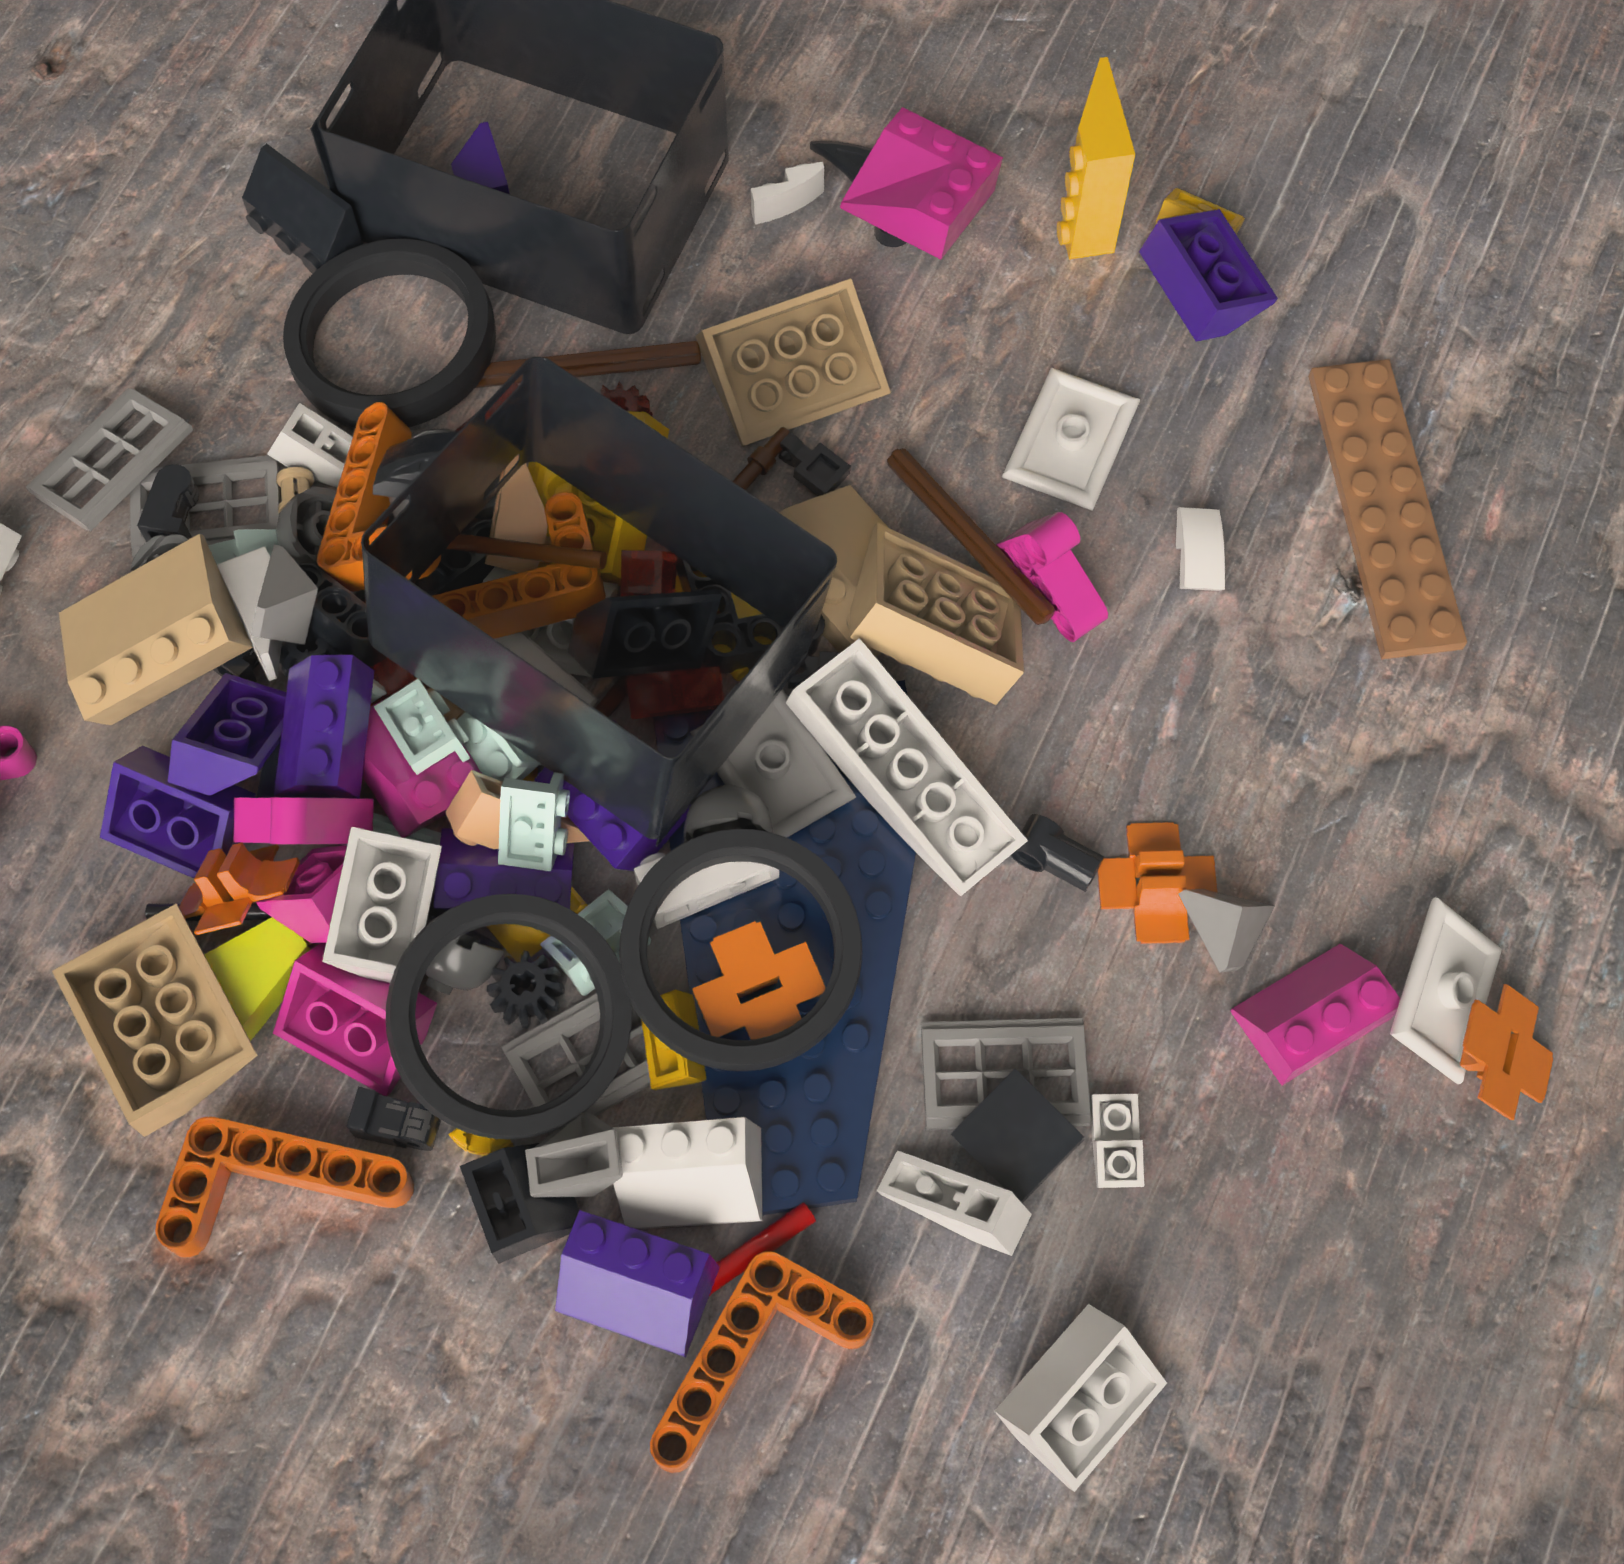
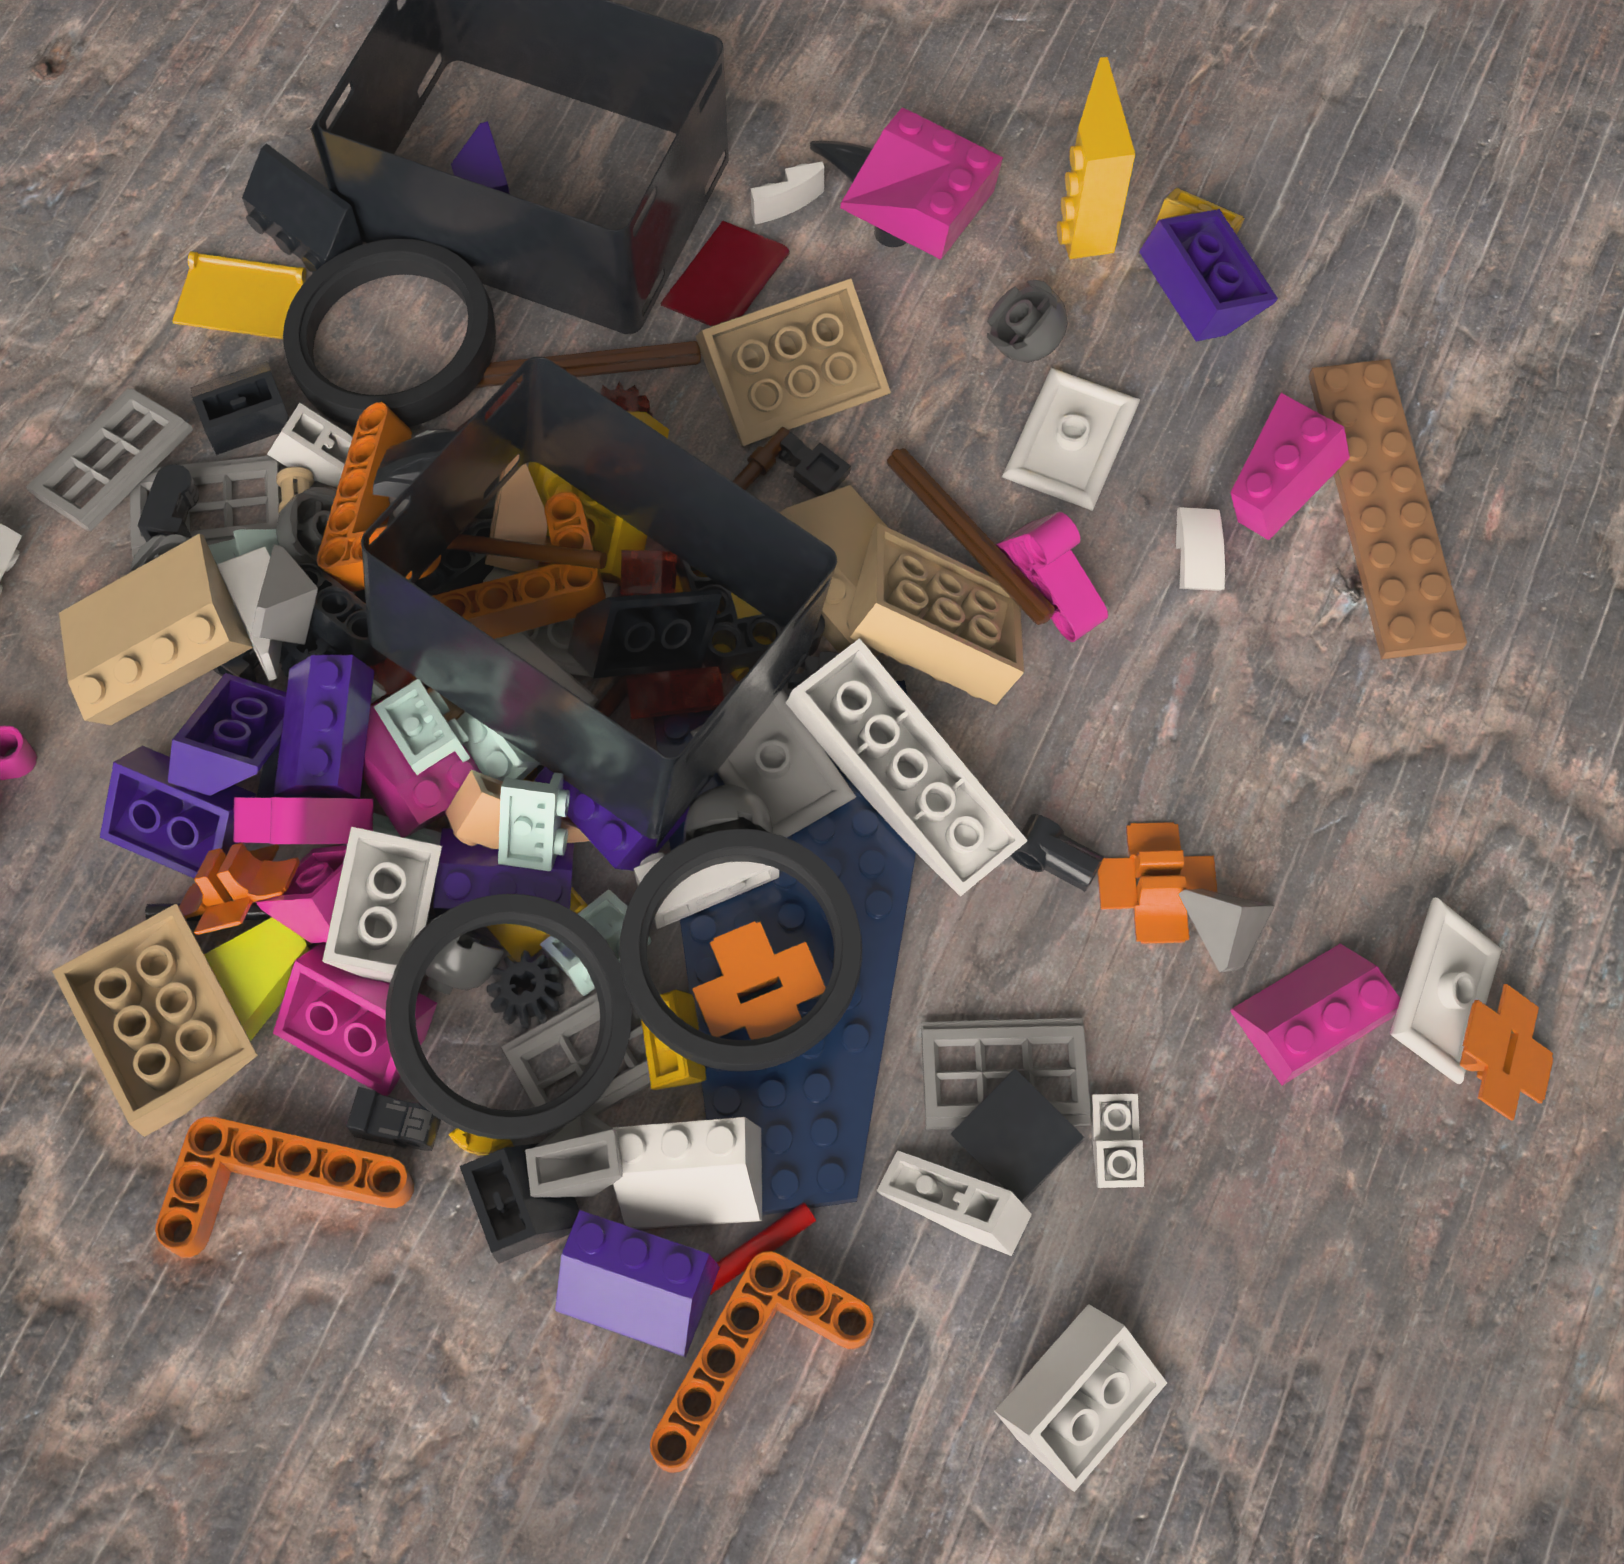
(237, 295): none -> yellow piece
(240, 407): none -> black slope
(725, 275): none -> dark red piece
(1028, 322): none -> dark grey cylinder
(1287, 466): none -> dark pink wedge

